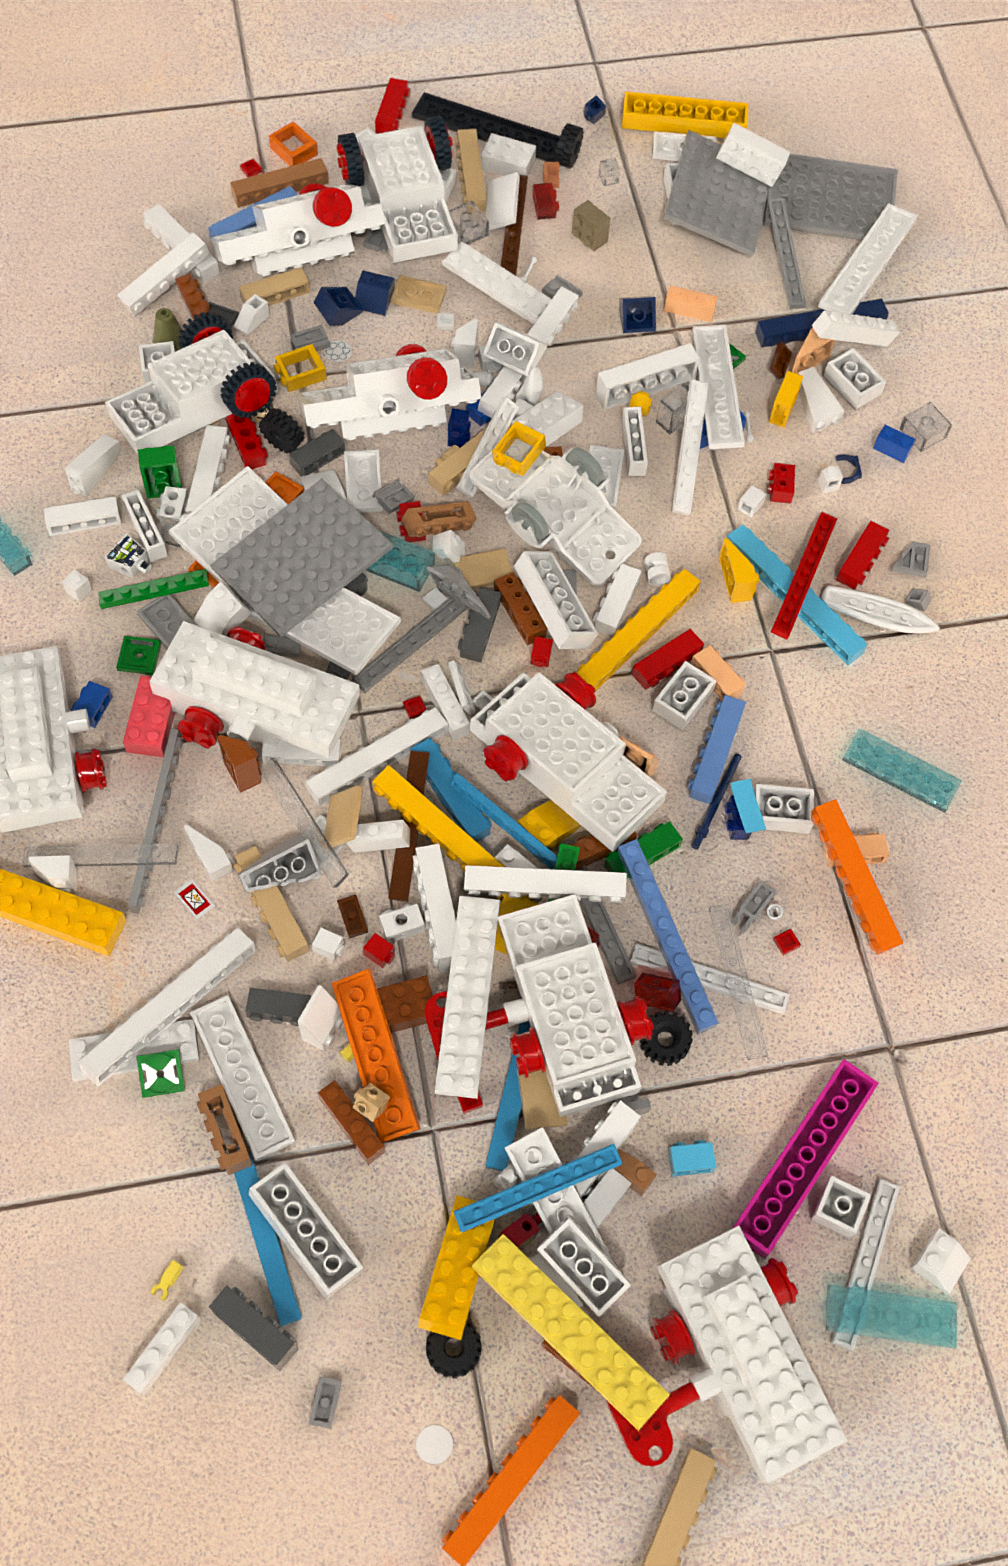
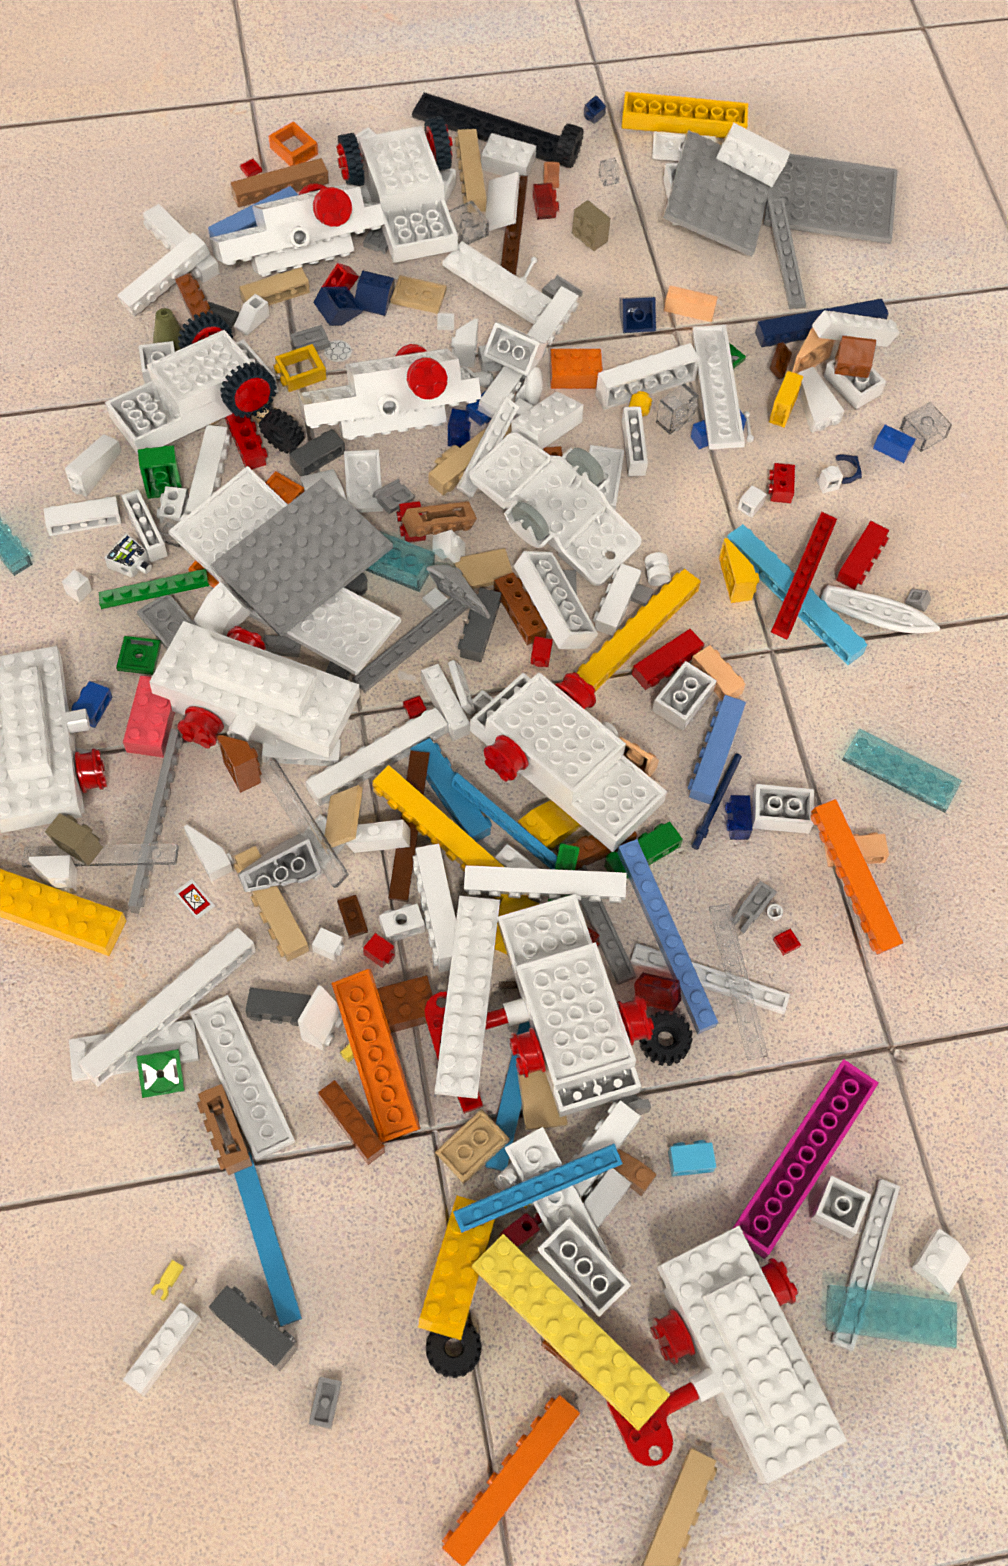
(74, 838): none -> dark tan brick
(305, 1231): white brick -> none
(341, 276): none -> red slope
(370, 1101): tan brick -> none
(392, 106): red brick -> none
(434, 1444): white sticker -> none
(472, 1146): none -> tan tile
(525, 434): yellow window -> none
(575, 368): none -> orange brick
(642, 594): none -> light grey tile
(690, 447): white plate -> none
(747, 806): medium azure sticker -> none
(854, 356): none -> dark orange slope
(868, 260): white plate -> none
(914, 560): light grey wing -> none

